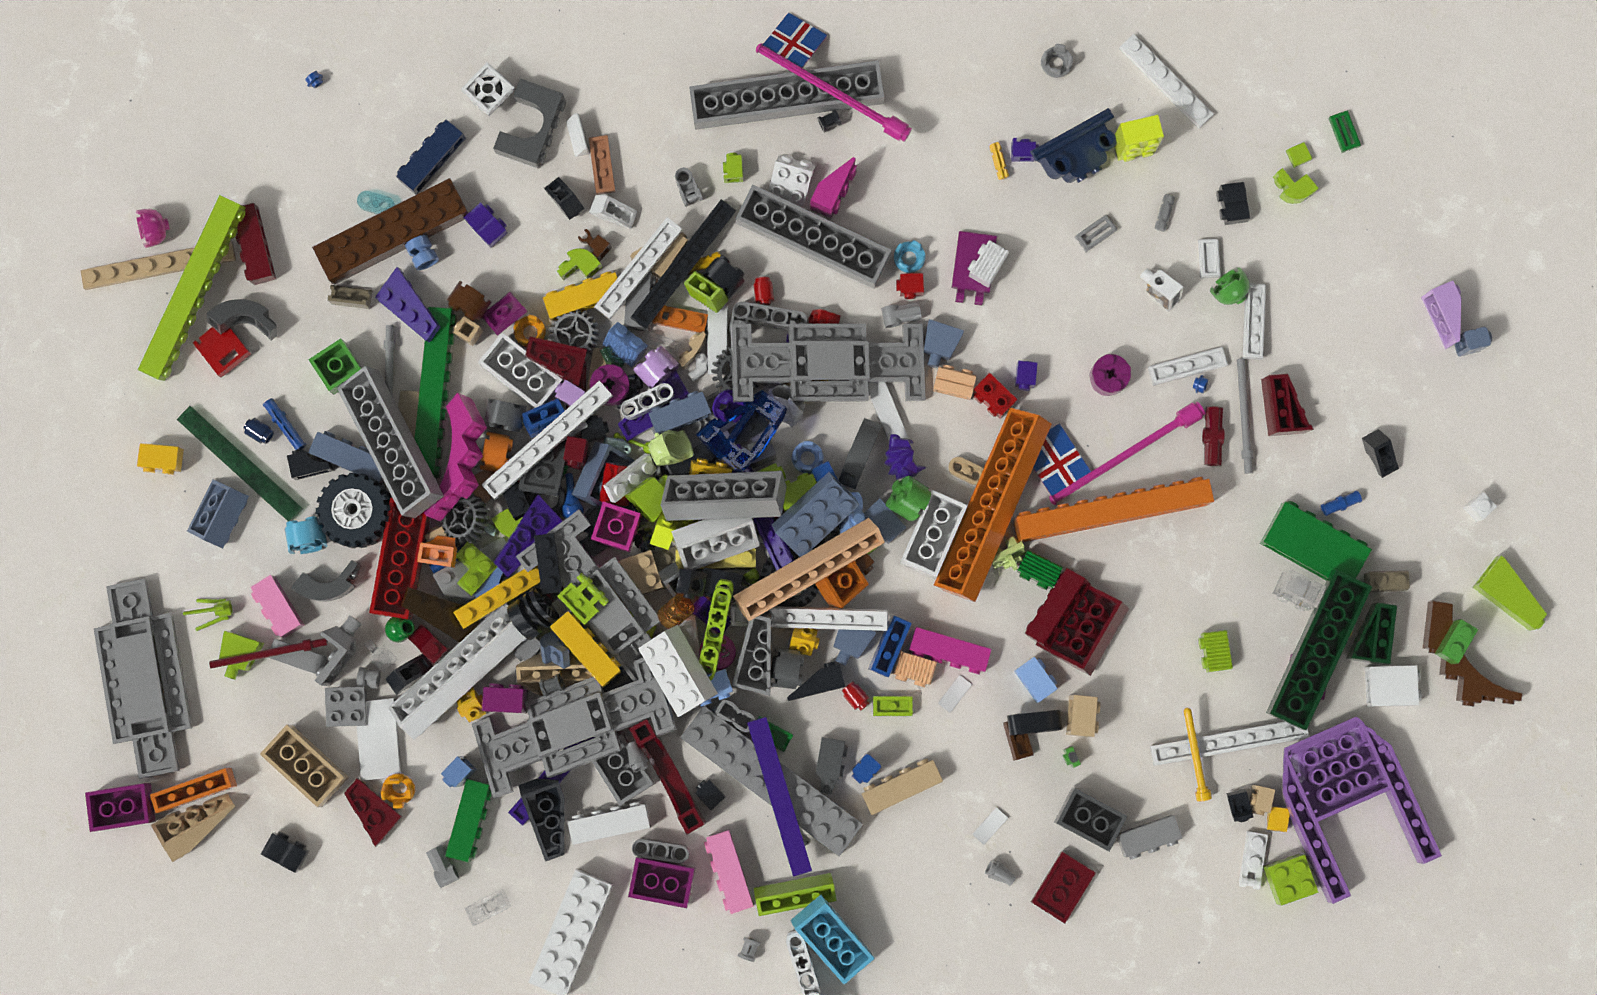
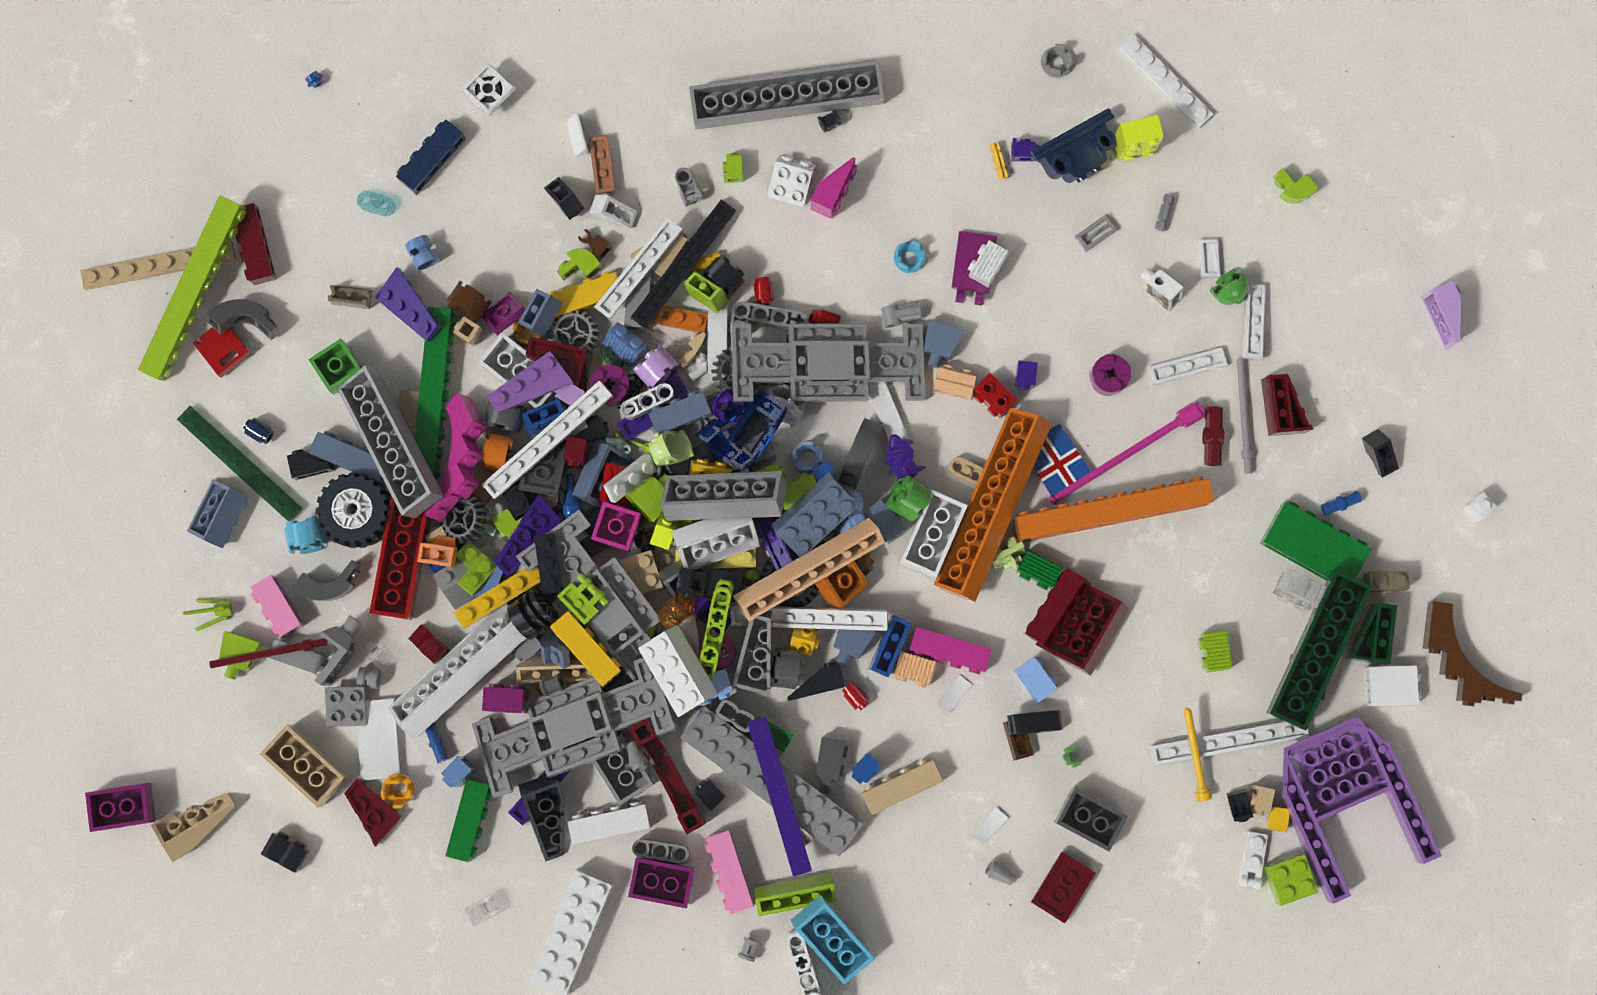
(133, 678): light grey piece -> none
(151, 226): dark pink cylinder -> none
(160, 457): yellow brick -> none
(193, 790): orange brick -> none
(280, 419): blue pin -> none
(389, 345): light grey bar -> none
(390, 231): reddish brown brick -> none
(399, 629): green piece -> none
(408, 673): black arch -> none
(436, 743): none -> blue pin
(437, 613): dark brown wing -> none
(444, 871): light grey piece -> none
(471, 705): yellow brick -> none
(485, 224): dark purple brick -> none
(532, 149): dark grey arch -> none
(534, 381): none -> medium lavender wing
(540, 312): none -> sand blue brick
(793, 46): flag -> none
(813, 236): light grey brick -> none
(892, 706): lime plate -> none
(910, 285): red brick -> none
(1082, 716): tan brick -> none
(1149, 837): light grey brick -> none
(1200, 384): blue plate -> none
(1233, 203): black brick -> none
(1298, 155): lime tile -> none
(1343, 148): green tile -> none
(1456, 641): bright green brick -> none
(1473, 341): sand blue brick -> none
(1509, 593): lime slope -> none

